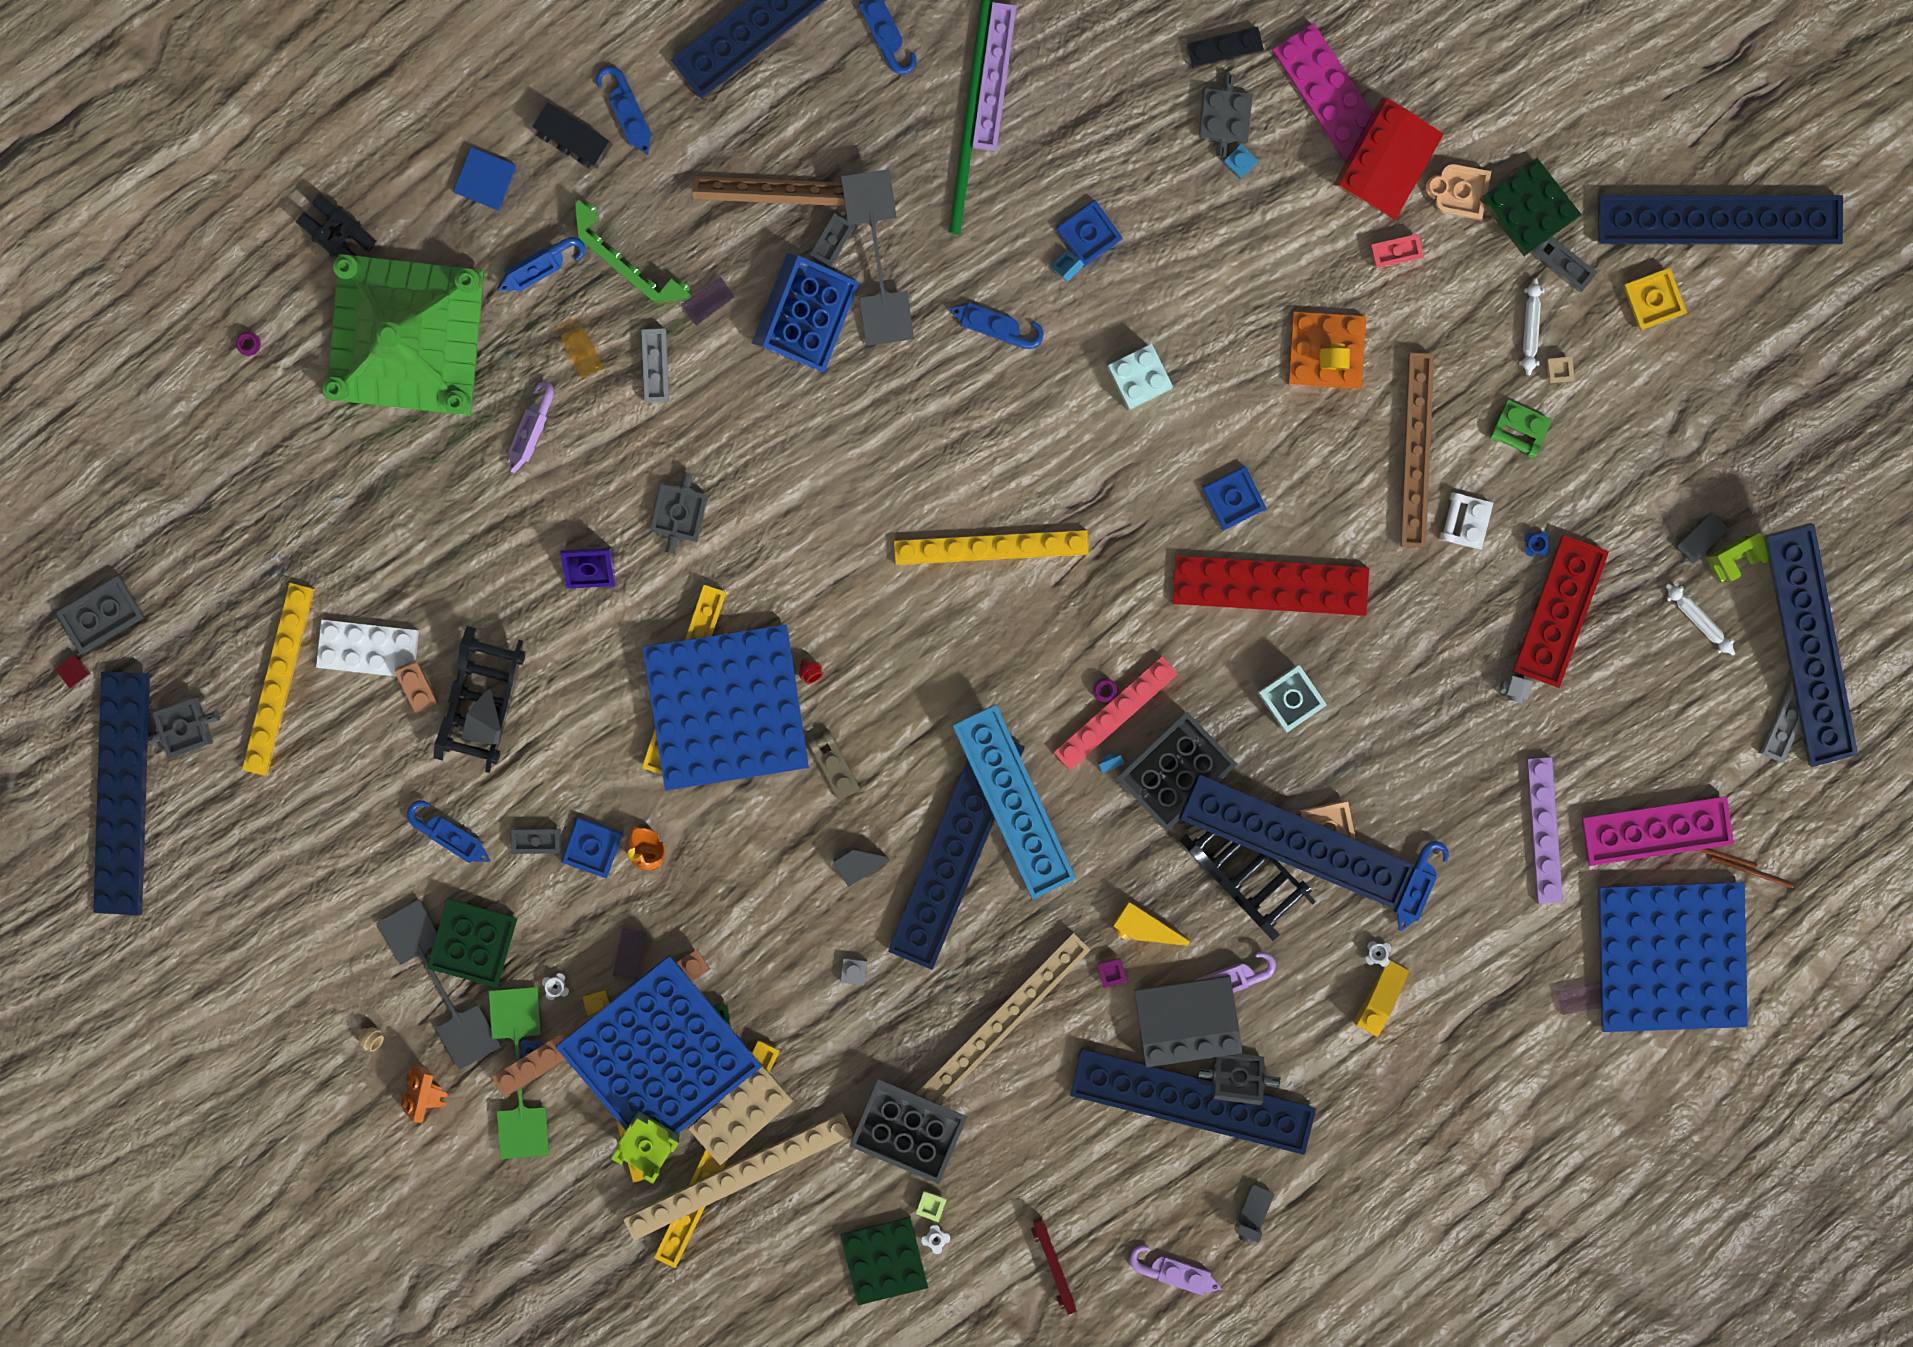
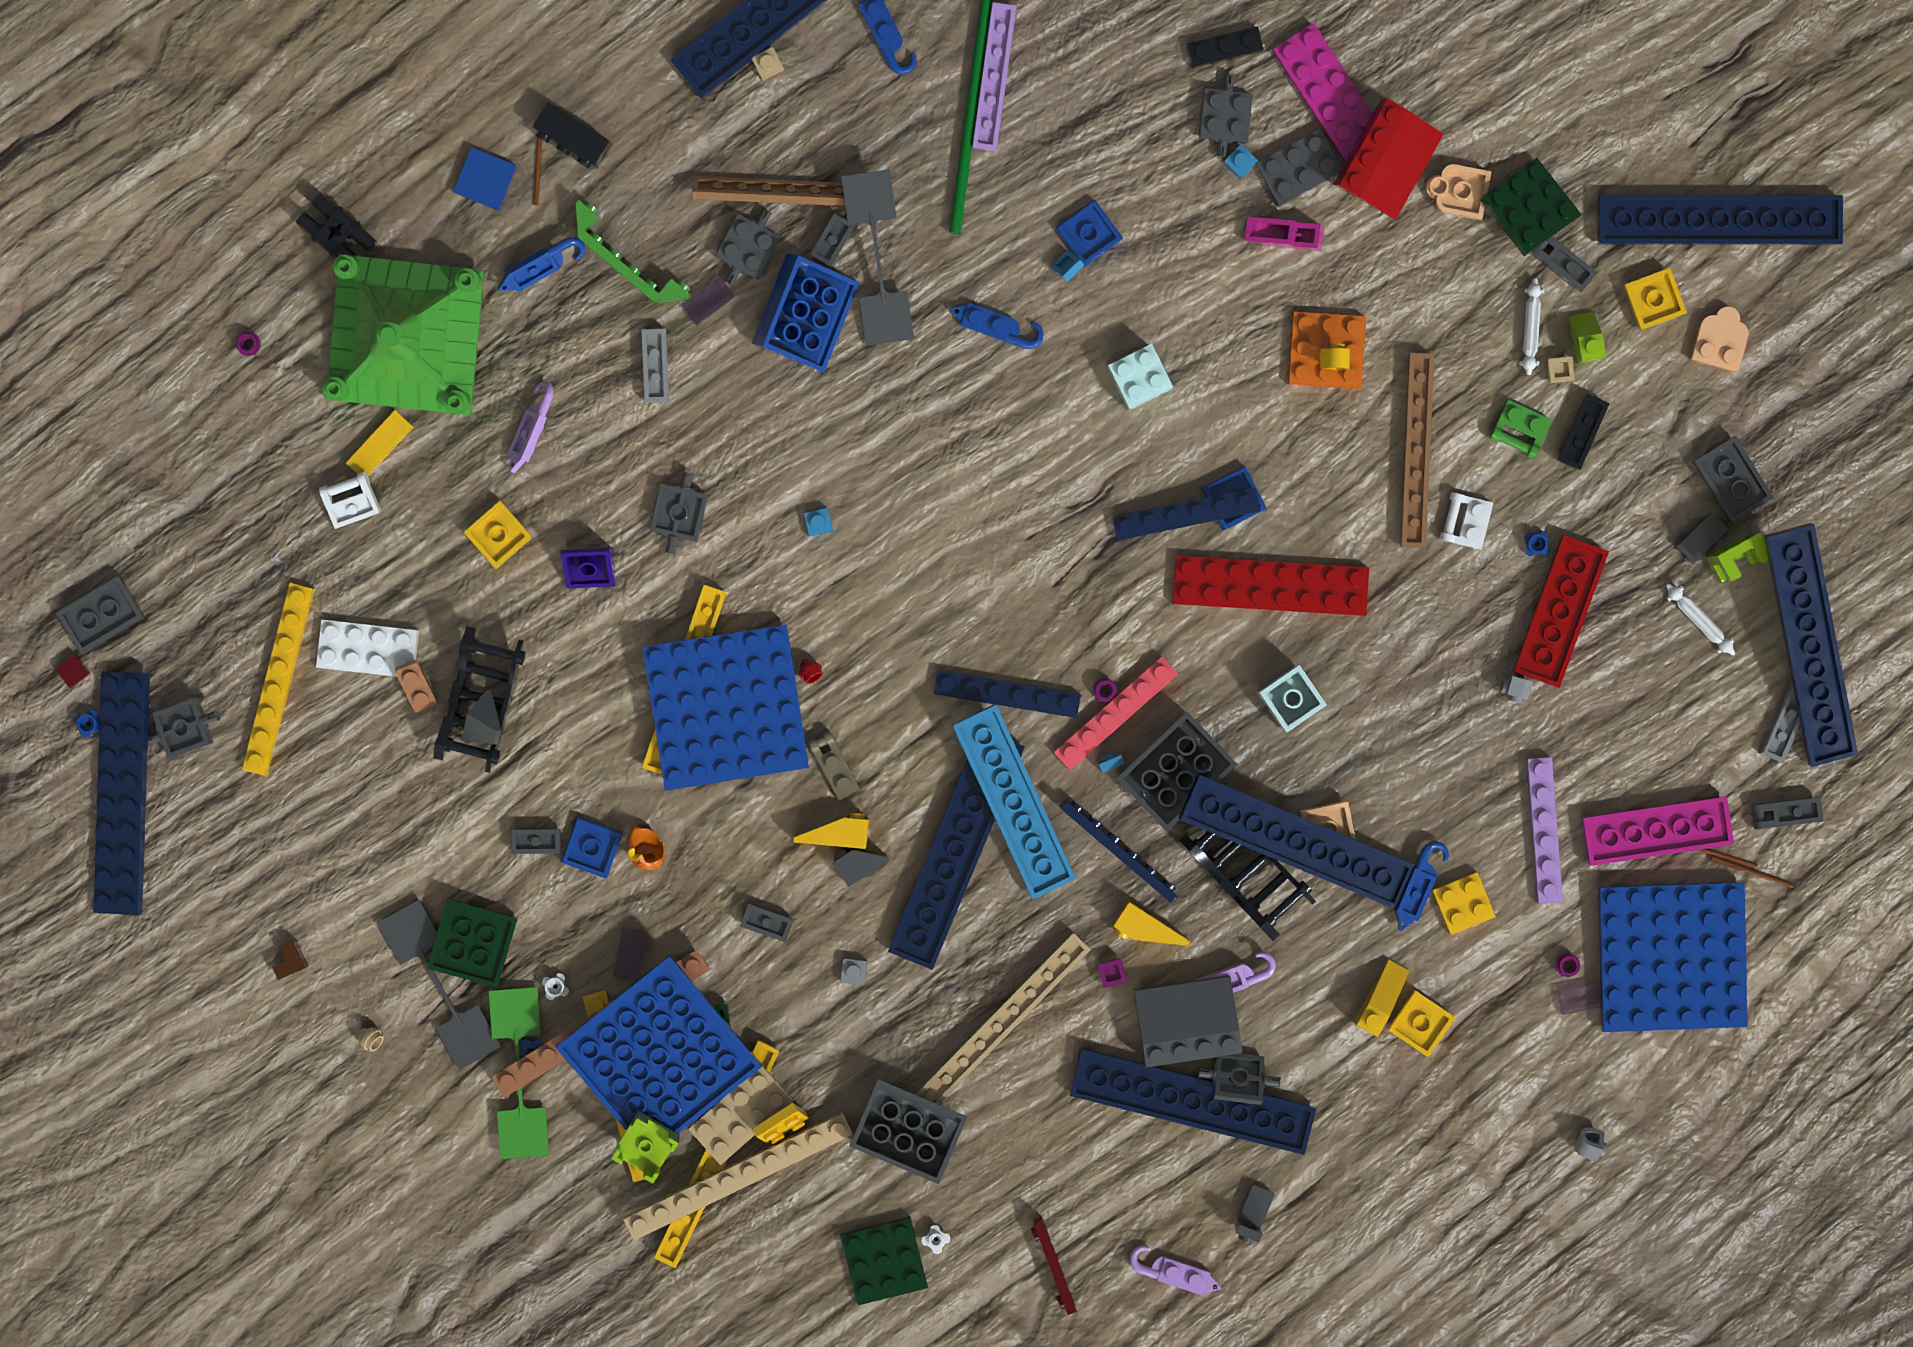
(81, 722): none -> blue plate
(293, 961): none -> reddish brown piece
(351, 508): none -> white plate
(380, 444): none -> yellow tile
(420, 1093): orange plate -> none
(449, 835): blue plate -> none
(498, 534): none -> yellow plate
(537, 171): none -> dark orange axle
(582, 352): clear yellow plate -> none
(627, 110): blue plate -> none
(747, 247): none -> dark grey plate
(767, 63): none -> tan plate
(767, 922): none -> dark grey plate
(779, 1124): none -> yellow plate
(818, 522): none -> dark azure plate
(842, 832): none -> yellow slope
(931, 1205): yellowish green plate -> none
(991, 547): yellow plate -> none
(1007, 694): none -> dark blue plate
(1111, 842): none -> dark blue plate
(1186, 514): none -> dark blue plate
(1285, 233): none -> dark pink slope
(1299, 167): none -> dark grey plate
(1383, 959): white plate -> none
(1397, 251): coral plate -> none
(1421, 1023): none -> yellow plate
(1463, 903): none -> yellow plate
(1575, 965): none -> magenta plate
(1583, 432): none -> black plate
(1587, 338): none -> lime slope
(1591, 1143): none -> light grey plate
(1721, 340): none -> light nougat plate
(1733, 479): none -> dark grey plate
(1788, 812): none -> dark grey plate

